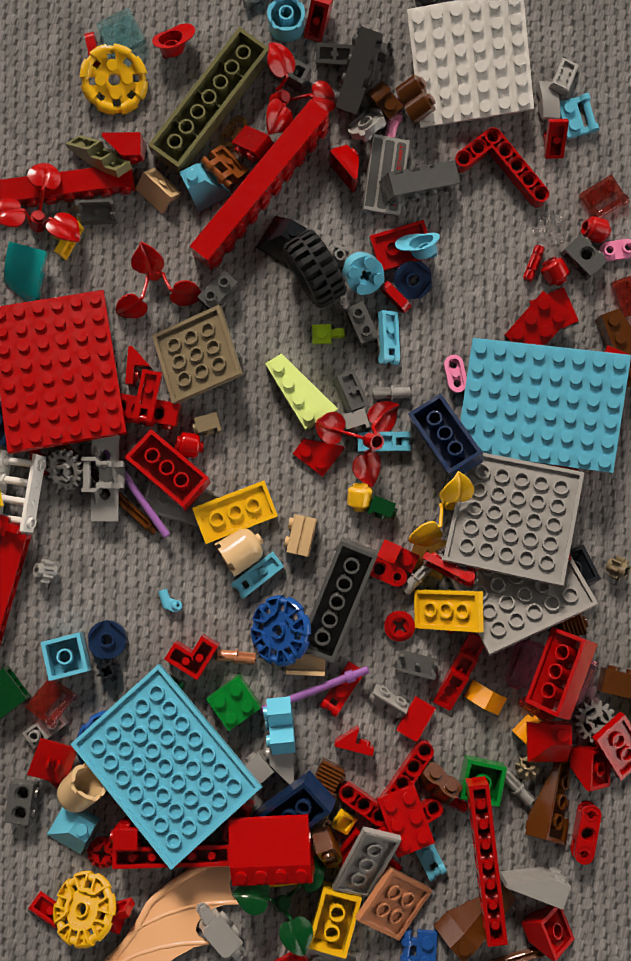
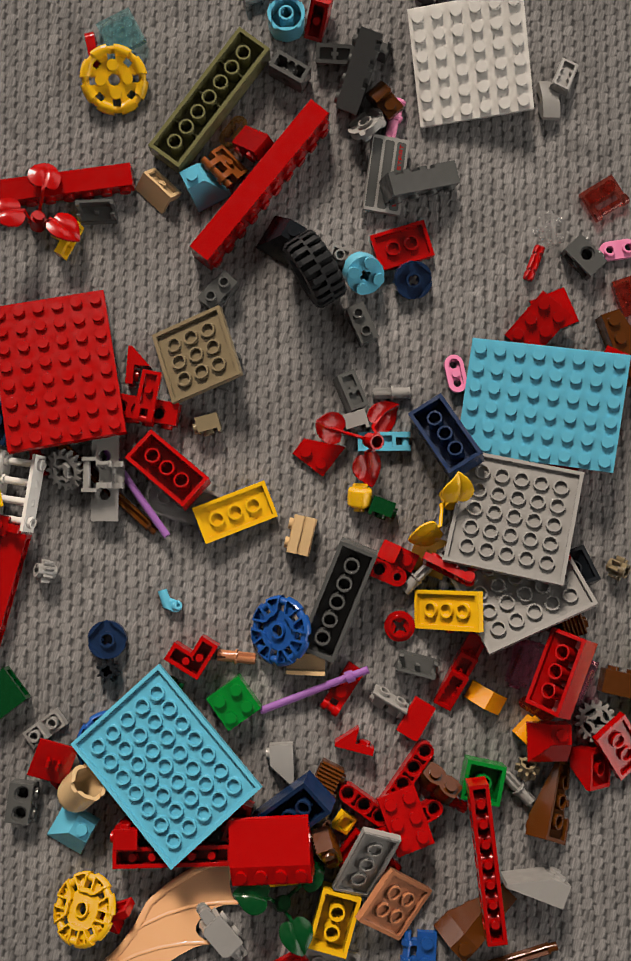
(24, 270): teal slope -> none
(43, 909): red slope -> none
(46, 698): clear red plate -> none
(66, 656): medium azure brick -> none
(95, 154): olive slope -> none
(96, 845): red gear -> none
(128, 145): red slope -> none
(150, 261): red plant -> none
(174, 40): red piece -> none
(189, 445): red head -> none
(240, 550): tan cylinder -> none
(258, 574): medium azure plate -> none
(259, 766): light grey brick -> none
(280, 724): medium azure brick -> none
(281, 63): red plant -> none
(299, 392): yellowish green wedge -> none
(323, 334): lime plate -> none
(345, 163): red slope -> none
(389, 337): medium azure plate -> none
(395, 297): red beam -> none
(415, 98): reddish brown brick -> none
(420, 245): medium azure piece -> none
(428, 856): medium azure plate -> none
(504, 162): red beam -> none
(548, 931): red slope -> none
(555, 138): red slope -> none
(555, 271): red head -> none
(570, 111): medium azure plate -> none
(588, 842): red piece -> none
(596, 229): red head -> none

